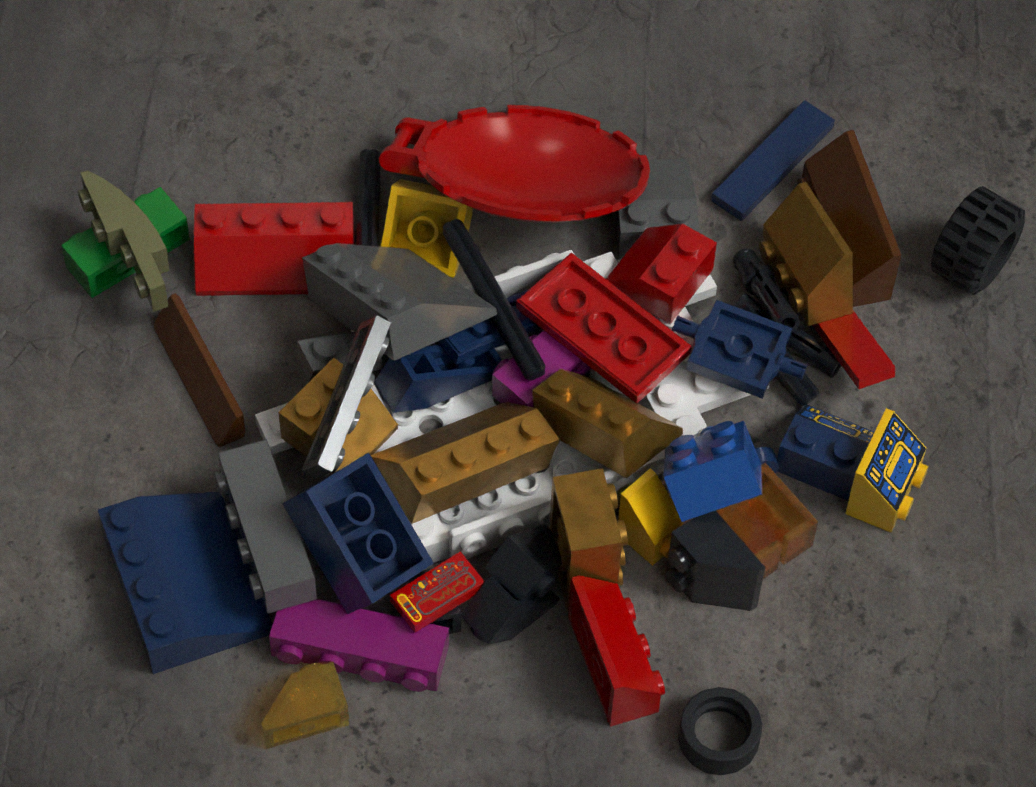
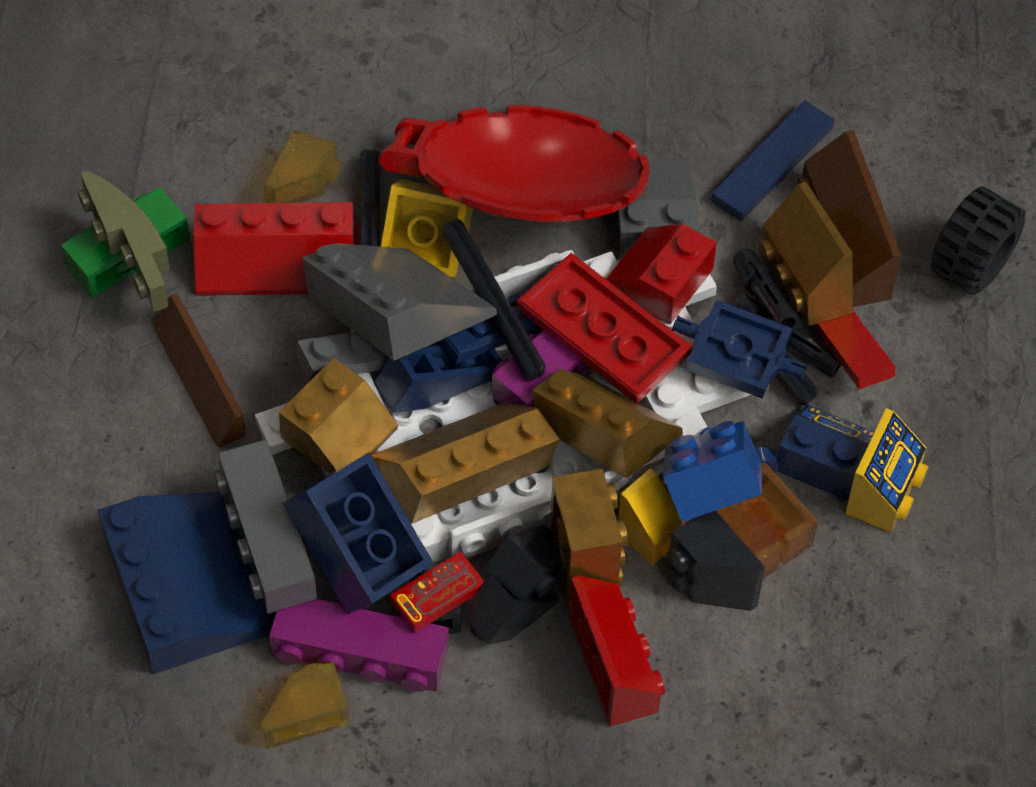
(302, 170): none -> clear yellow slope
(353, 384): plate -> none
(725, 701): black tyre -> none

